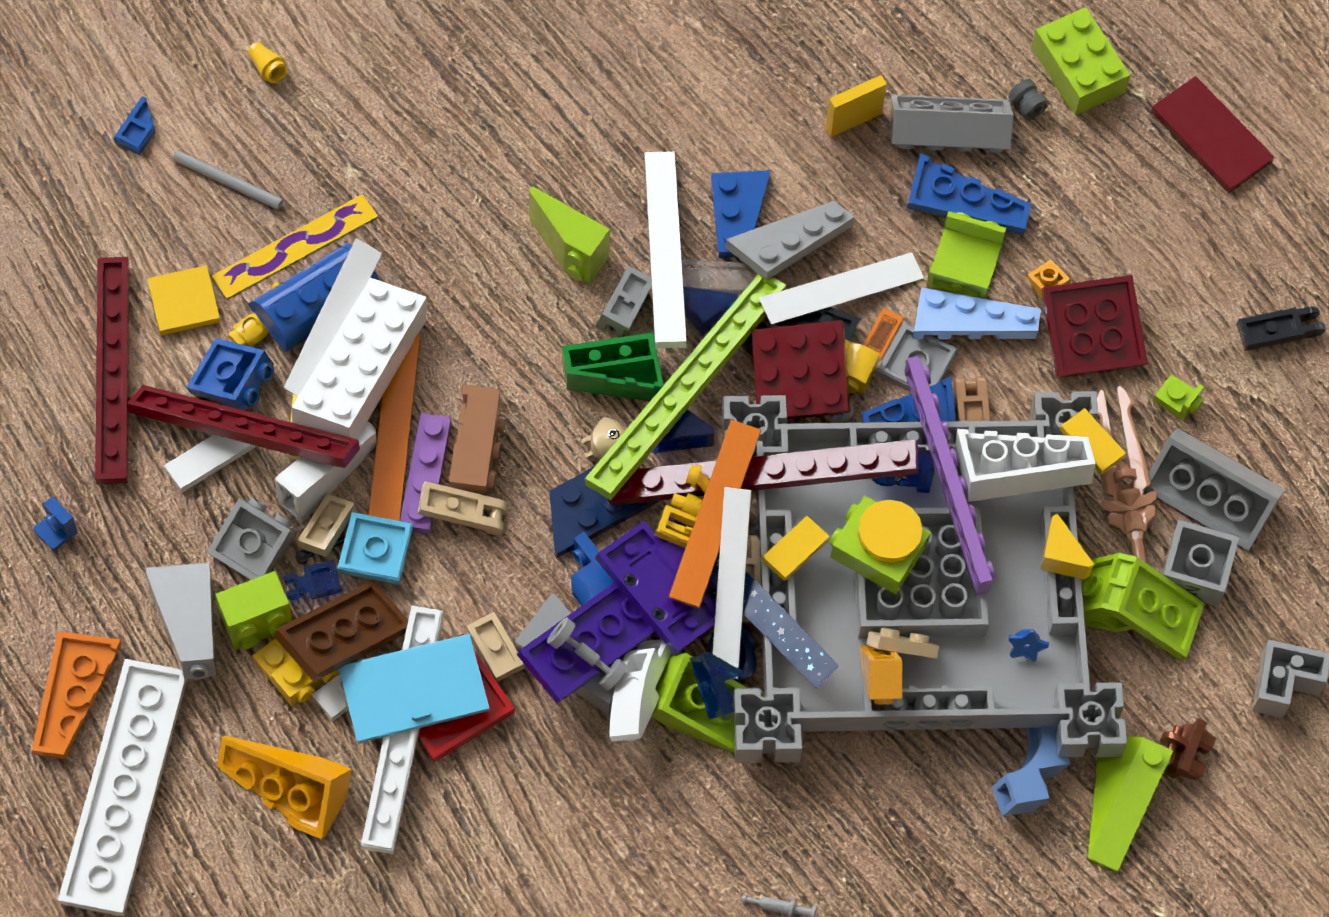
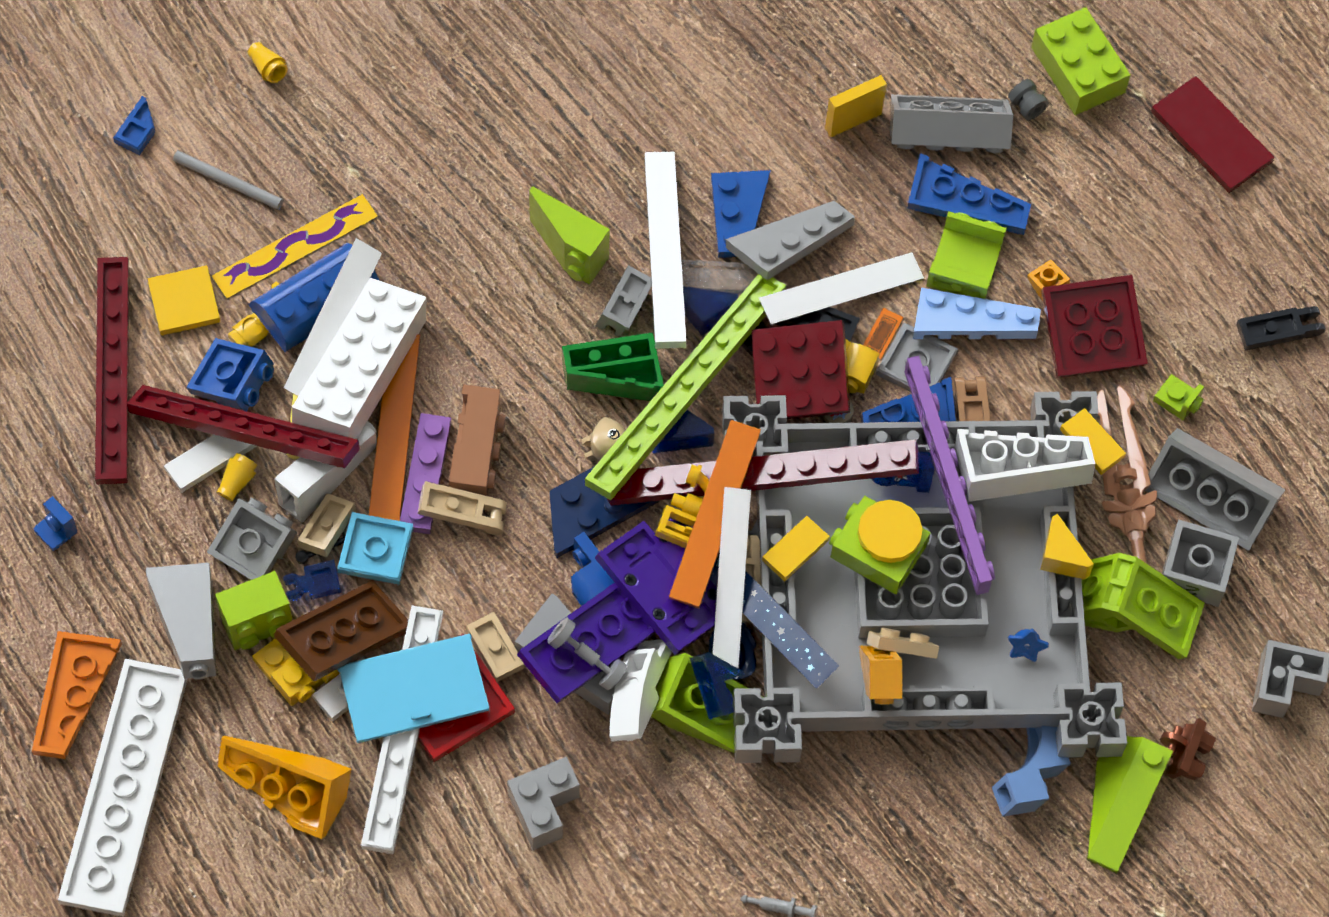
(236, 476): none -> yellow cone
(537, 795): none -> light grey brick

